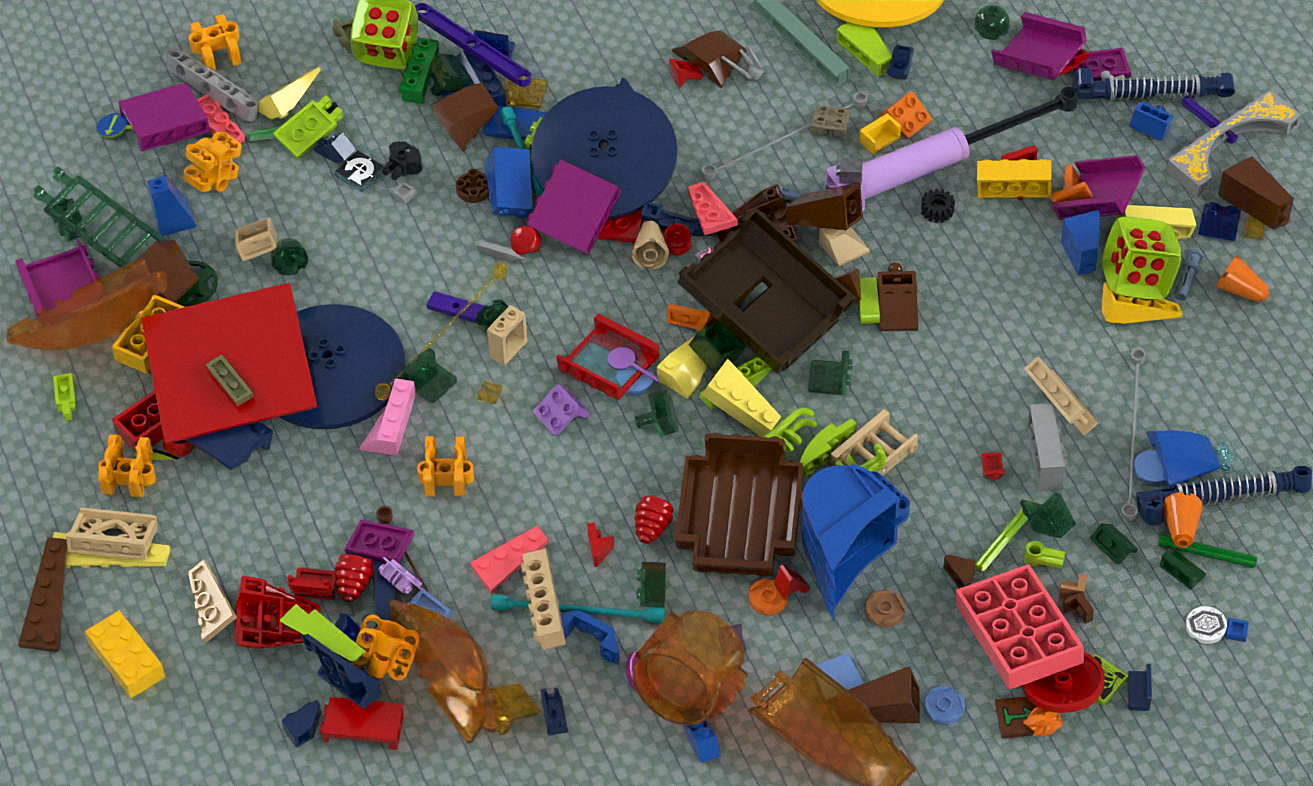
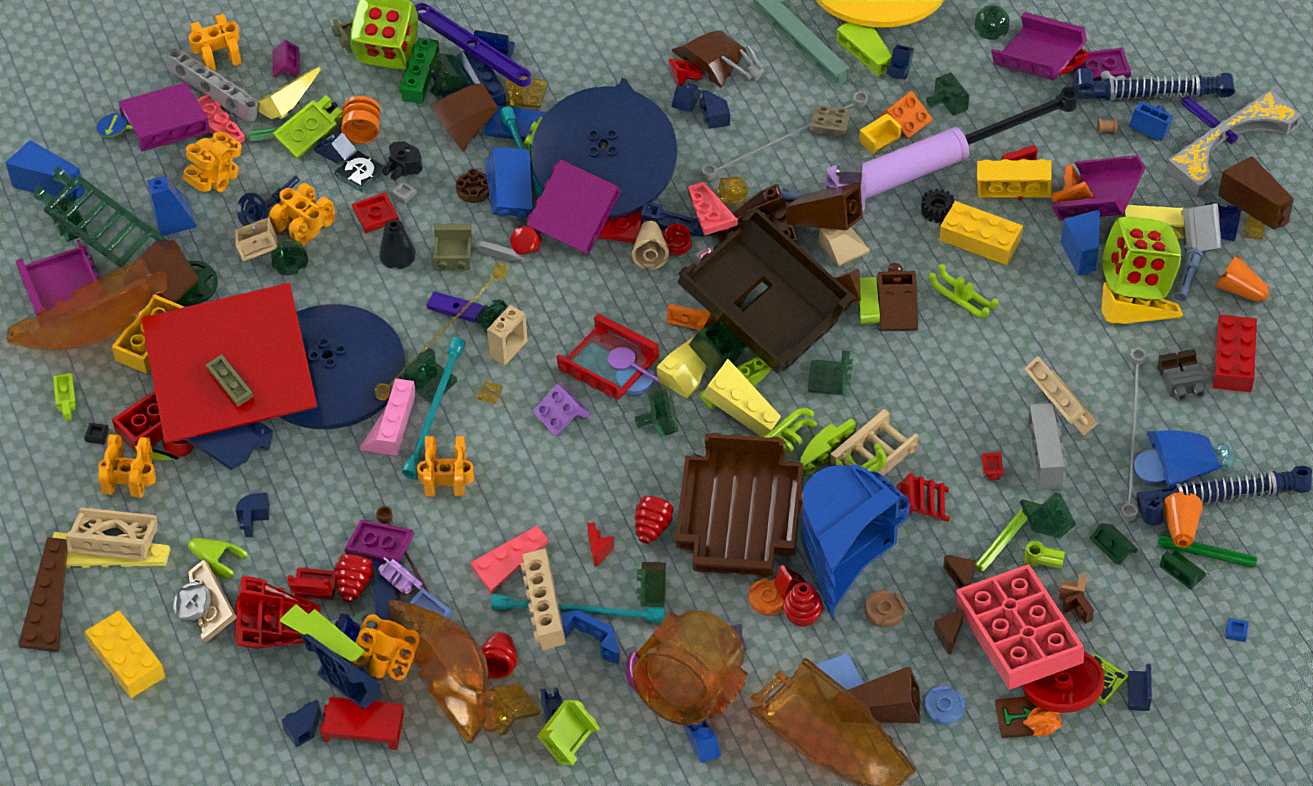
(35, 165): none -> blue slope
(96, 433): none -> black tile
(192, 601): none -> light grey tile
(211, 551): none -> lime animal
(251, 509): none -> dark blue brick
(256, 209): none -> dark blue dish
(285, 58): none -> magenta panel
(301, 213): none -> light orange piece
(360, 119): none -> orange wheel
(374, 212): none -> red plate
(396, 246): none -> black cone
(452, 247): none -> olive panel
(455, 350): none -> teal hose
(500, 655): none -> red piece
(567, 731): none -> lime panel
(686, 97): none -> dark blue slope
(715, 110): none -> dark blue slope
(732, 190): none -> clear yellow brick
(802, 605): none -> red piece
(914, 490): none -> red plate
(948, 628): none -> reddish brown slope
(950, 93): none -> clear green brick
(962, 293): none -> lime piece
(981, 233): none -> yellow brick
(1107, 125): none -> medium nougat bush
(1182, 374): none -> dark grey hips
(1202, 227): none -> light grey piece
(1206, 625): white tile -> none
(1235, 353): none -> red brick

